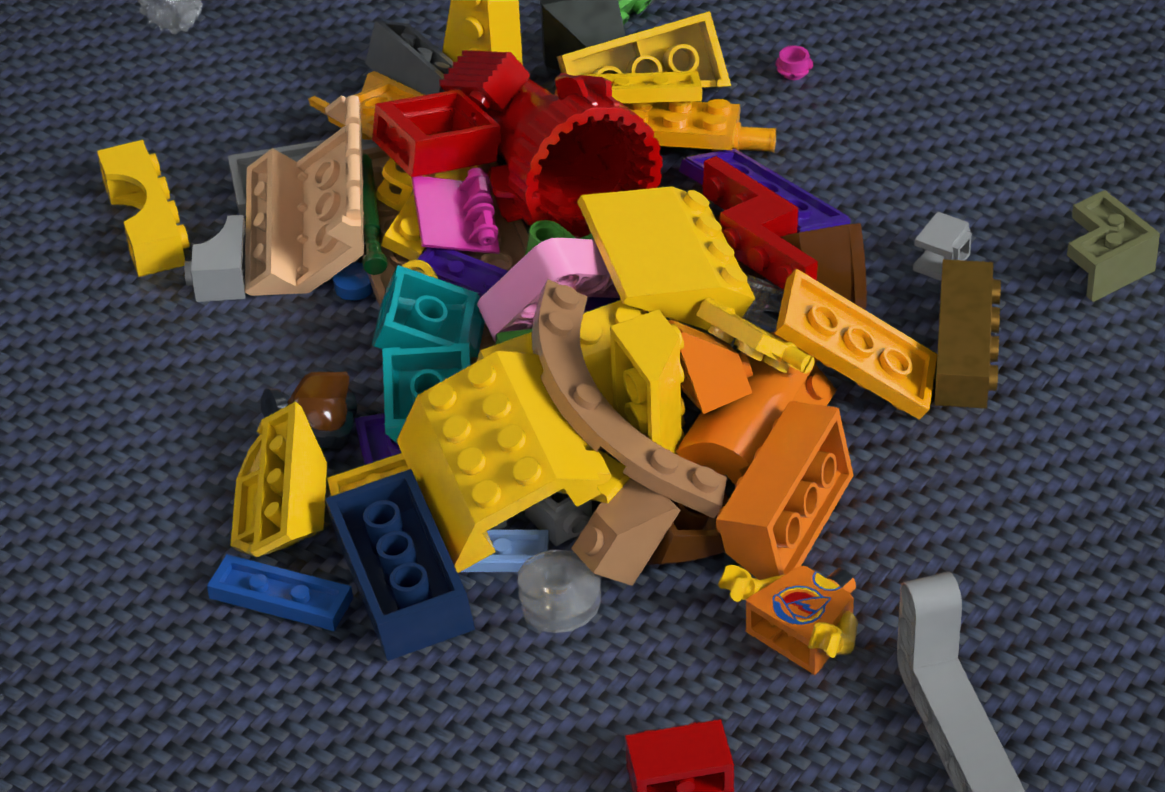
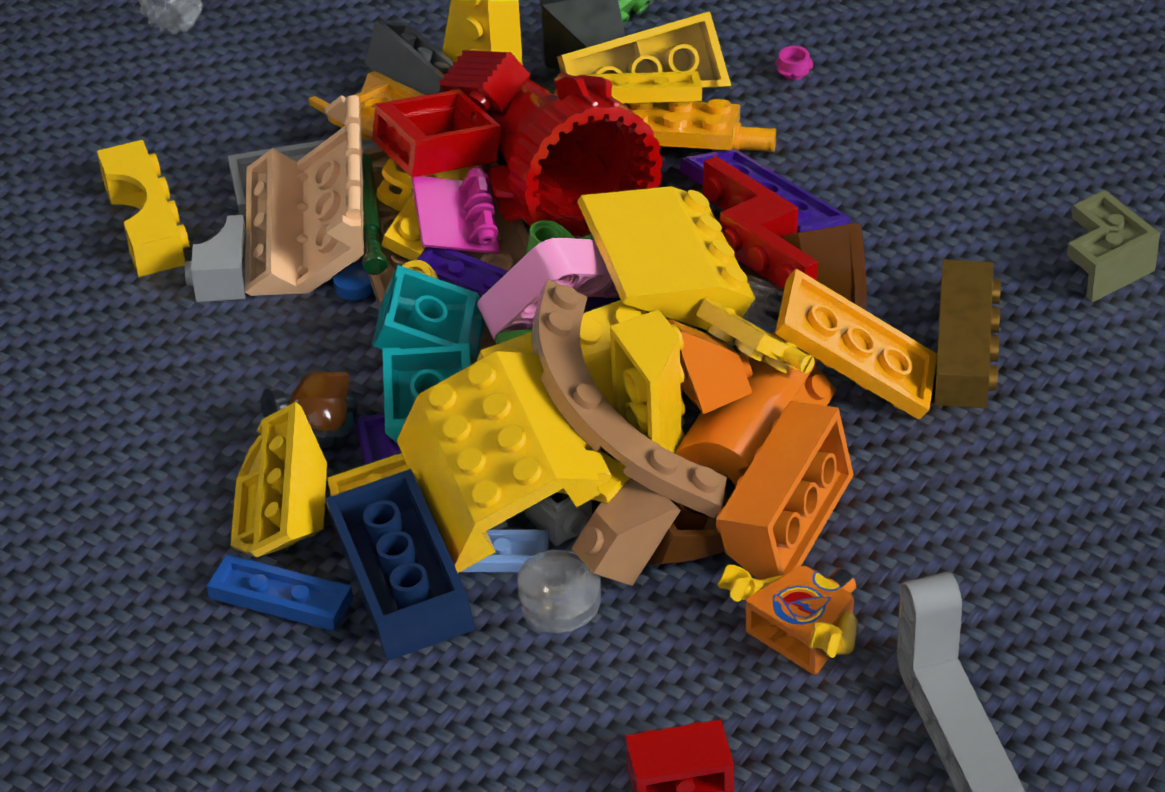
(942, 239): light grey window -> none

